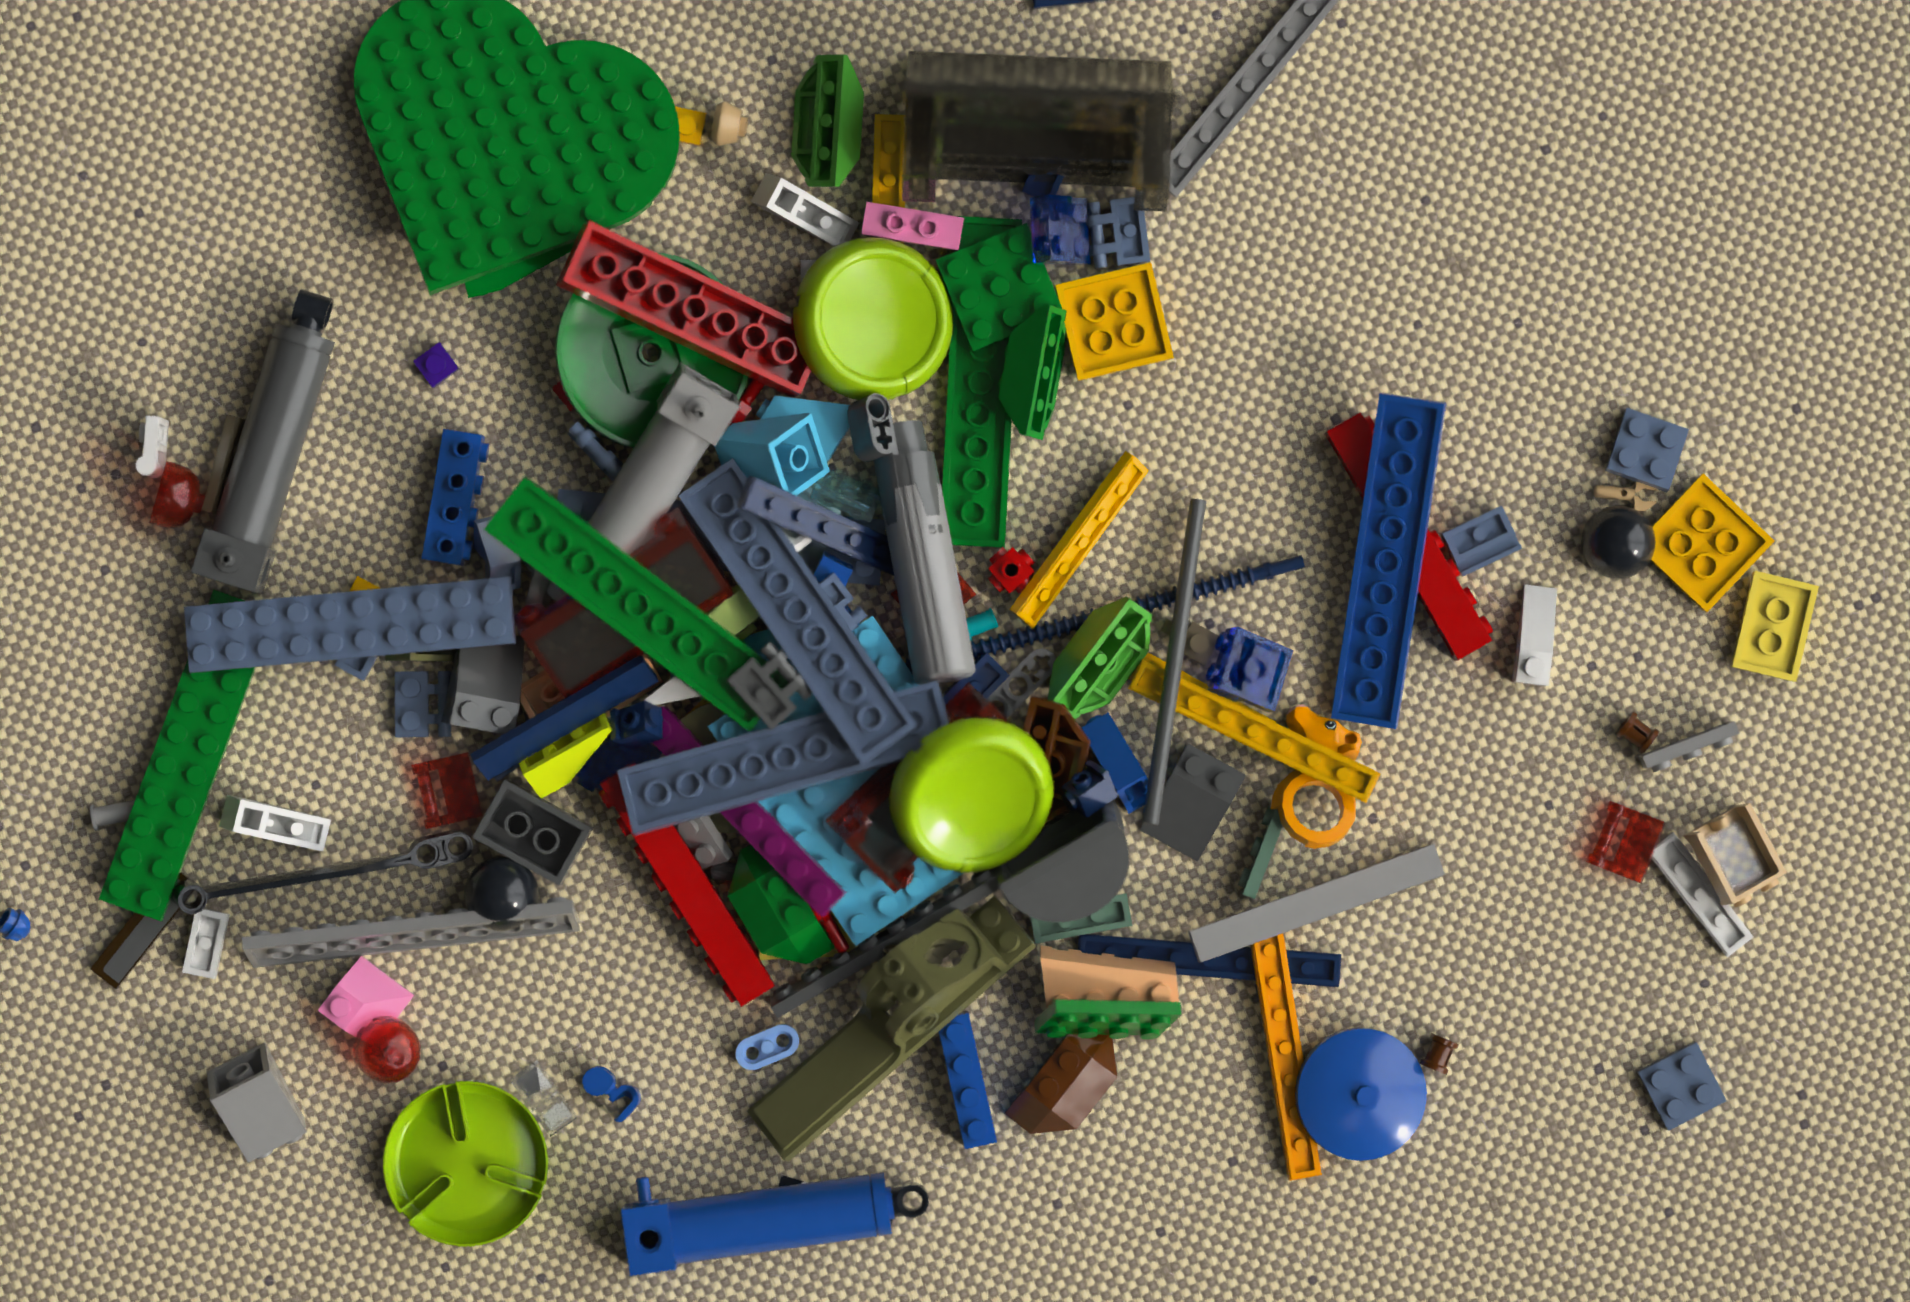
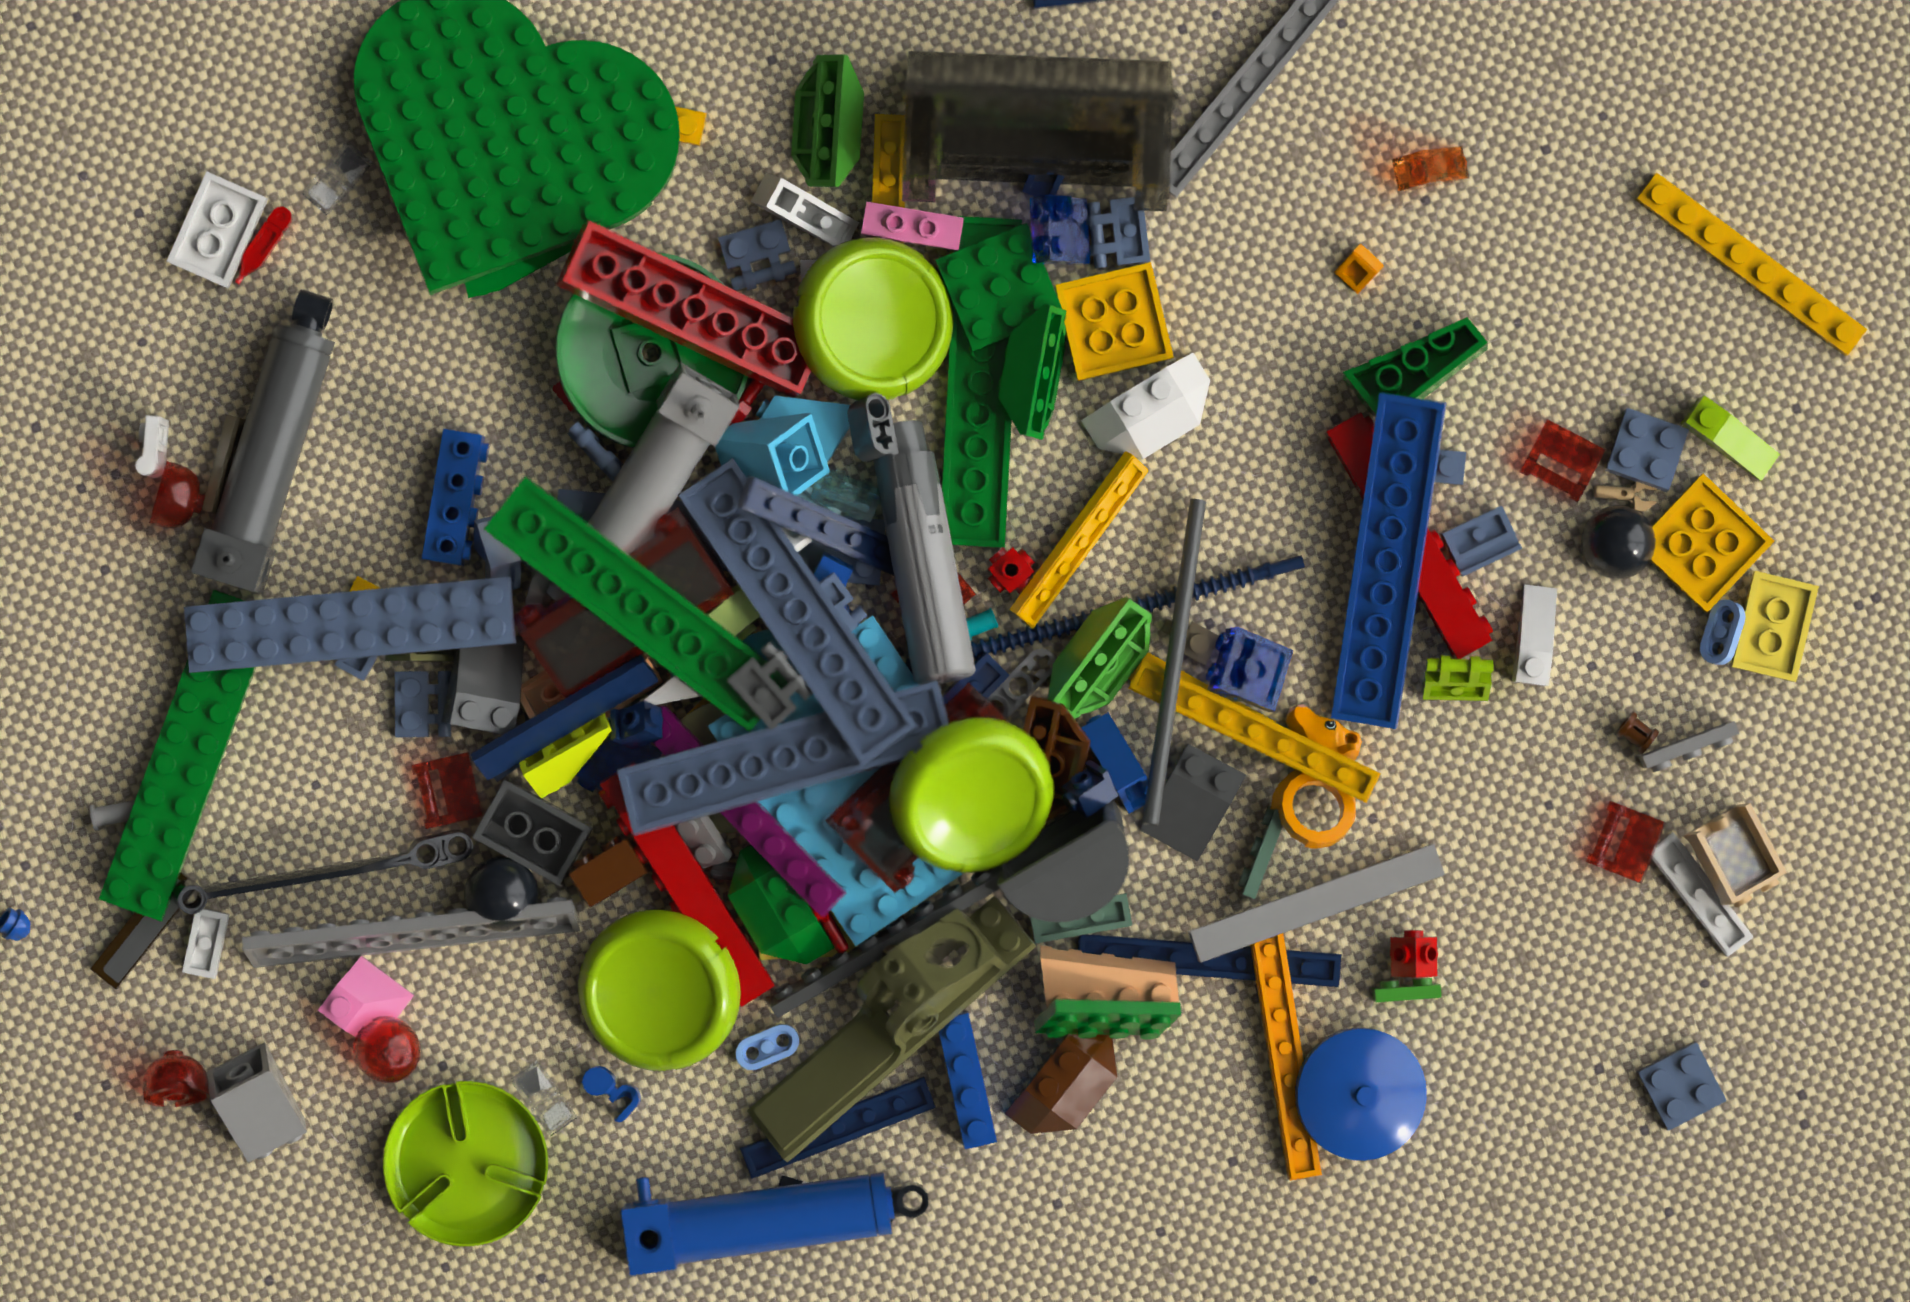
(175, 1079): none -> clear red cylinder
(217, 230): none -> white plate
(265, 241): none -> red piece
(274, 823): white slope -> none
(337, 178): none -> clear slope
(436, 365): dark purple plate -> none
(608, 872): none -> reddish brown brick
(658, 990): none -> lime piece
(728, 124): tan cone -> none
(755, 245): none -> sand blue plate
(858, 1121): none -> dark blue tile
(1152, 411): none -> white wedge
(1359, 268): none -> light orange slope
(1392, 991): none -> bright green plate
(1413, 955): none -> red brick
(1418, 365): none -> green wedge
(1430, 168): none -> clear orange slope
(1439, 1054): reddish brown bush -> none
(1450, 467): none -> sand blue plate
(1457, 679): none -> lime plate
(1567, 450): none -> clear red plate
(1719, 632): none -> light blue plate
(1730, 437): none -> lime slope
(1751, 264): none -> yellow plate

